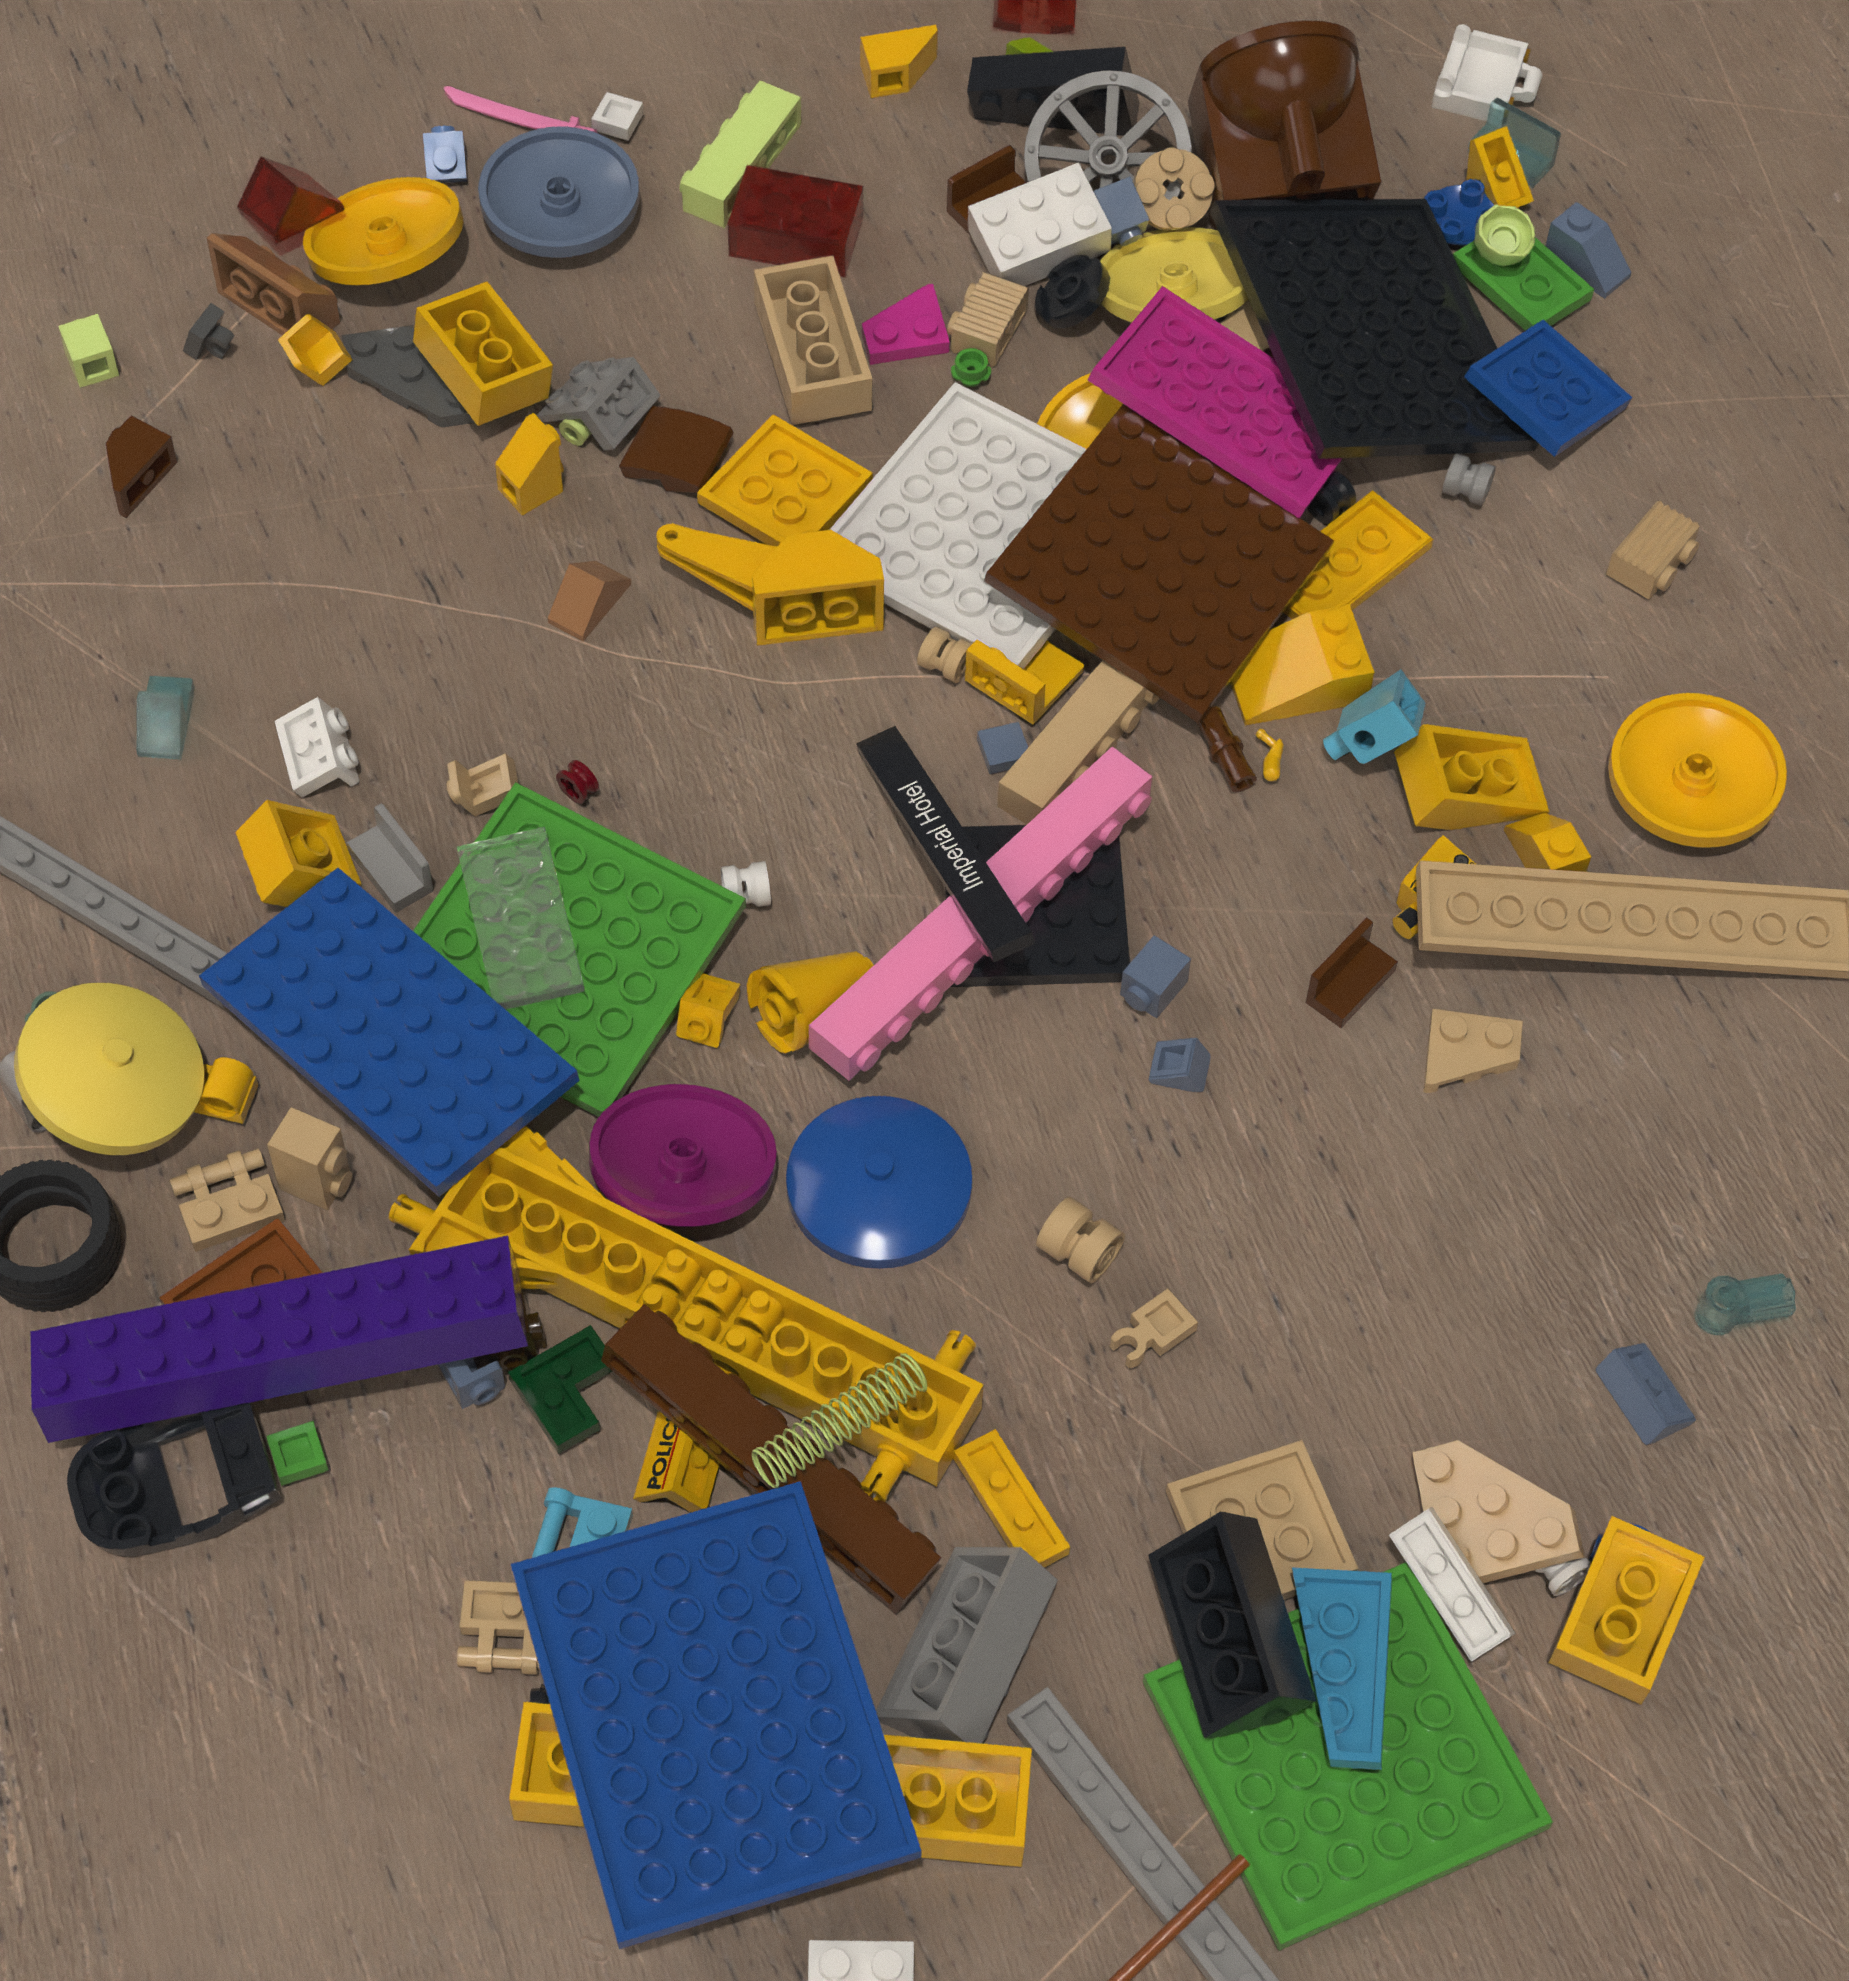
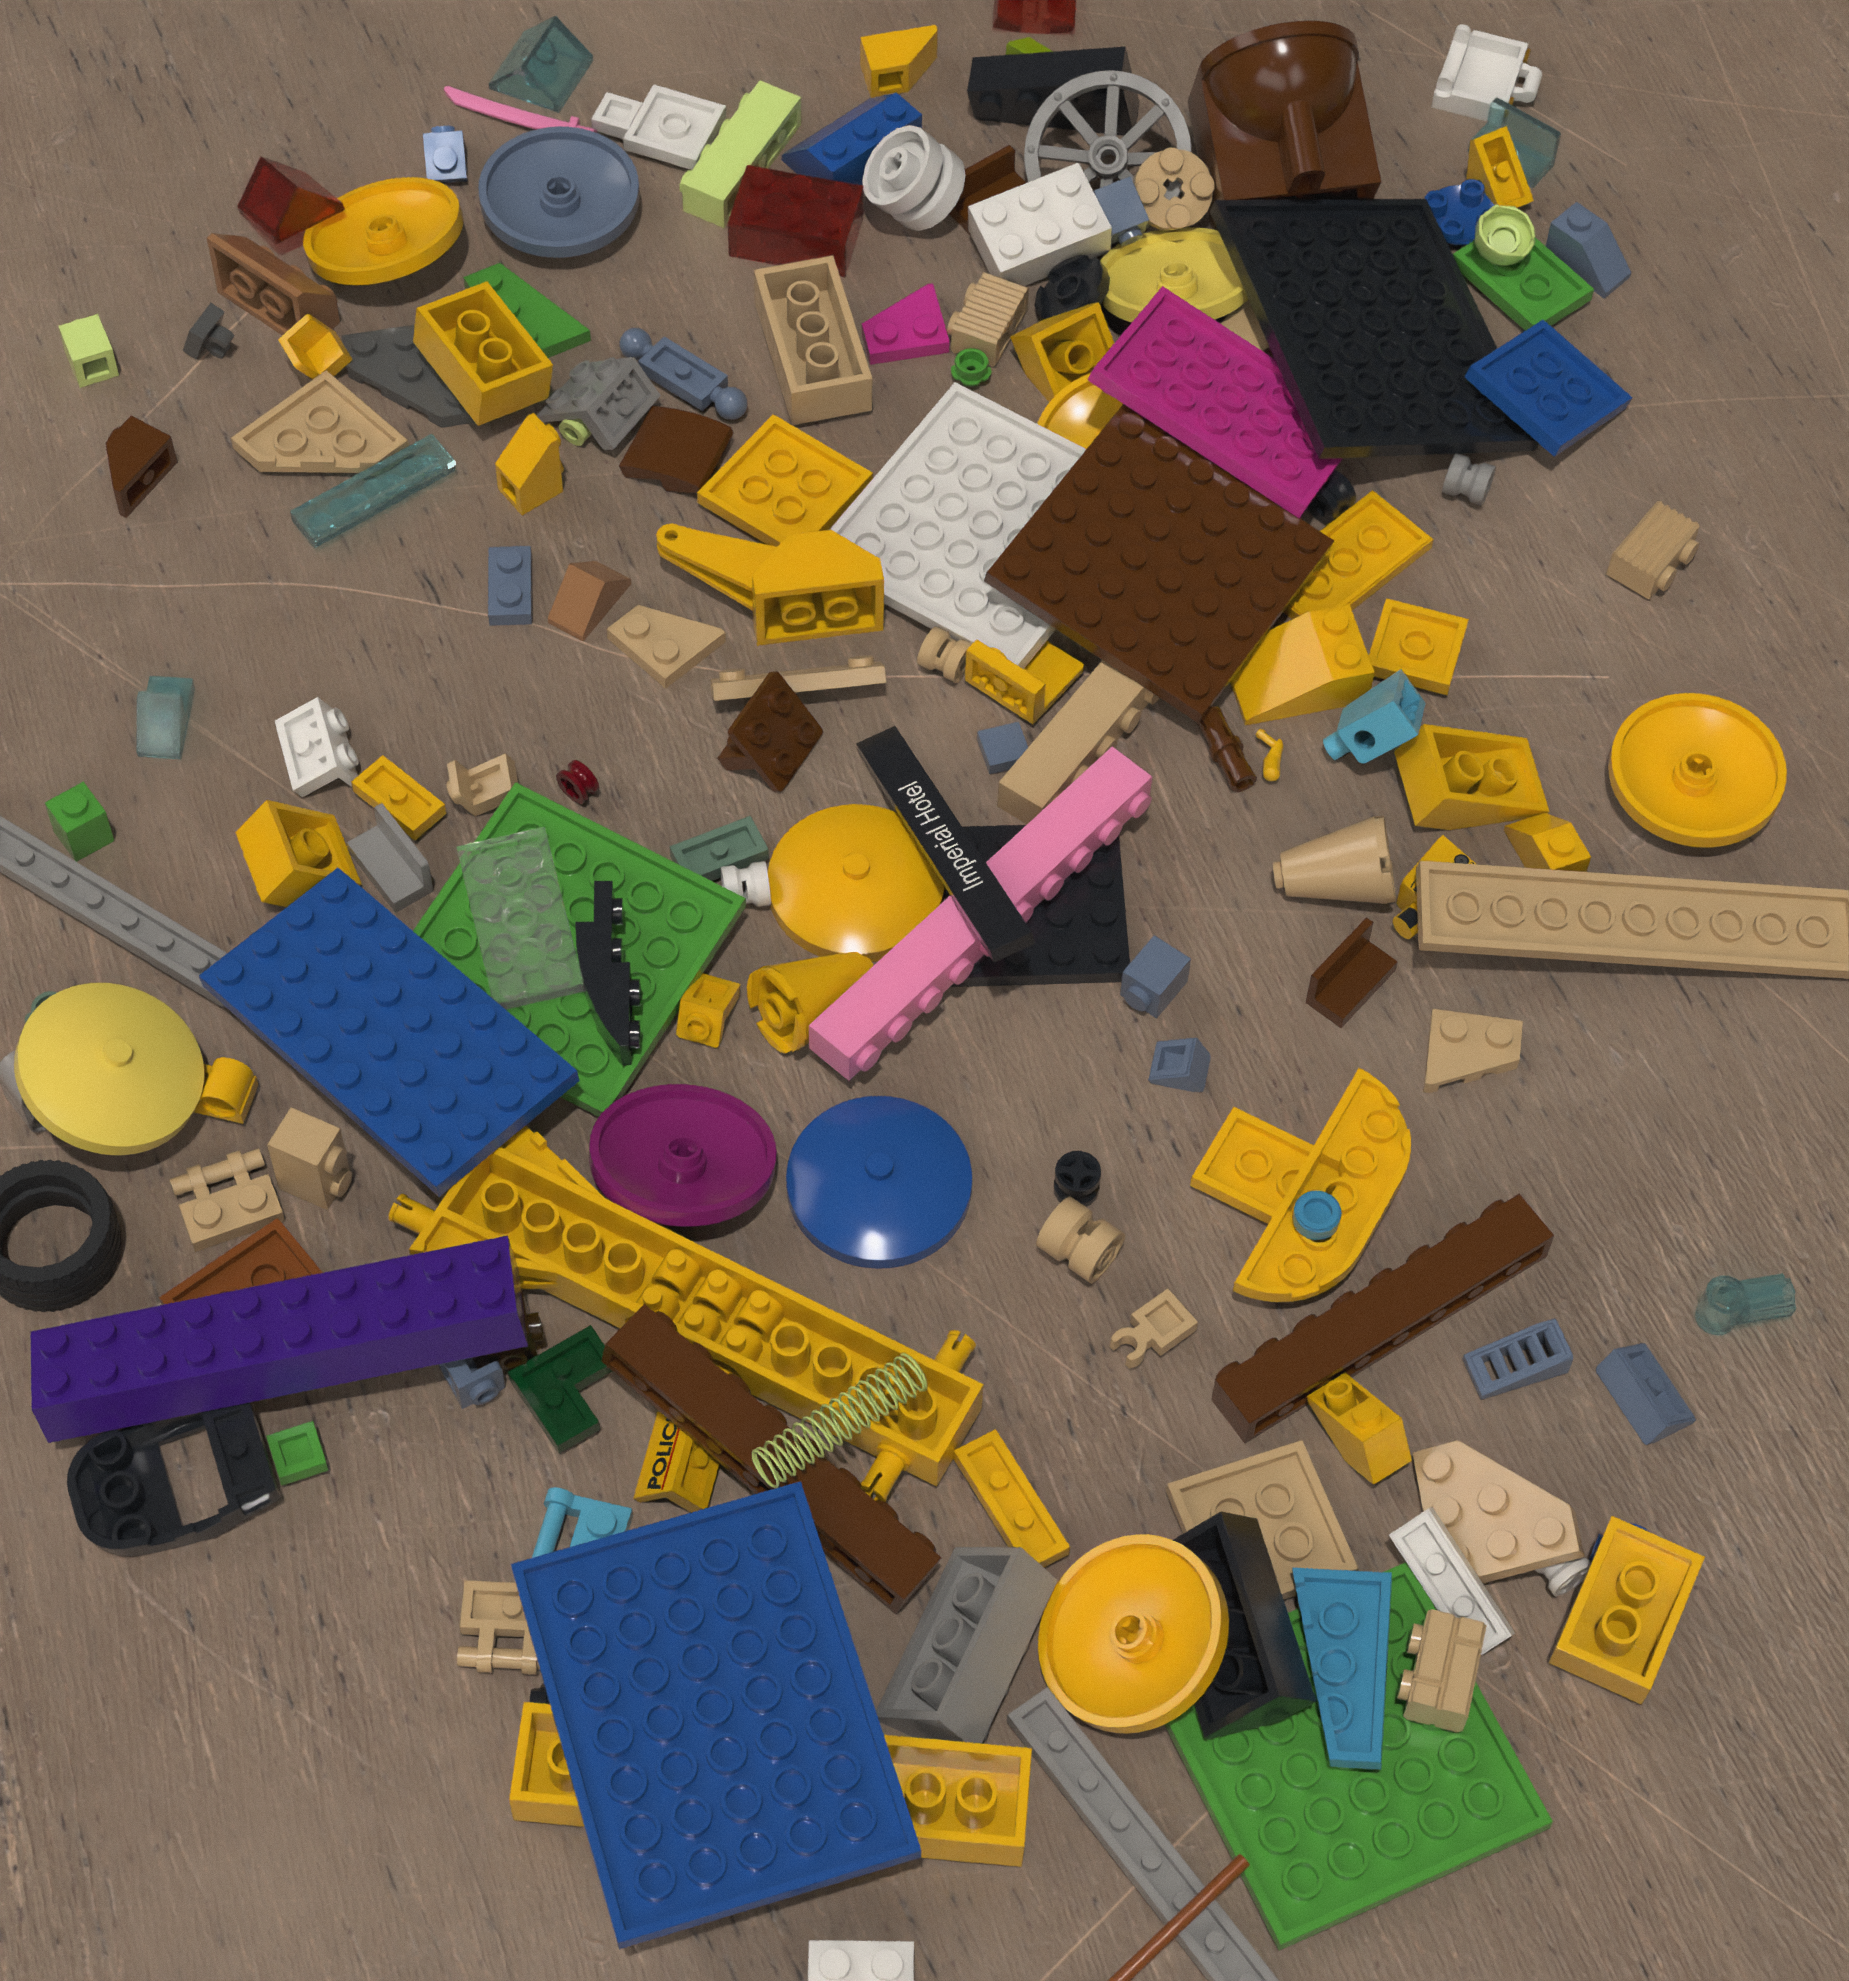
(79, 821): none -> bright green brick
(318, 432): none -> tan plate
(373, 490): none -> clear light blue plate
(402, 796): none -> yellow plate
(510, 585): none -> sand blue plate
(543, 66): none -> clear light blue slope
(543, 320): none -> bright green wing
(605, 975): none -> black slope
(664, 642): none -> tan wing
(674, 127): none -> white plate
(683, 373): none -> sand blue plate
(725, 846): none -> sand green plate
(771, 734): none -> reddish brown bracket
(846, 144): none -> blue slope
(851, 881): none -> yellow dish
(858, 672): none -> tan plate
(913, 178): none -> white wheel
(1063, 348): none -> yellow slope
(1077, 1167): none -> black wheel
(1133, 1633): none -> yellow dish
(1266, 1170): none -> yellow plate
(1316, 1215): none -> dark azure tile
(1341, 865): none -> tan cone
(1361, 1428): none -> yellow slope
(1381, 1316): none -> reddish brown brick
(1418, 643): none -> yellow plate
(1443, 1670): none -> tan brick
(1531, 1338): none -> sand blue slope

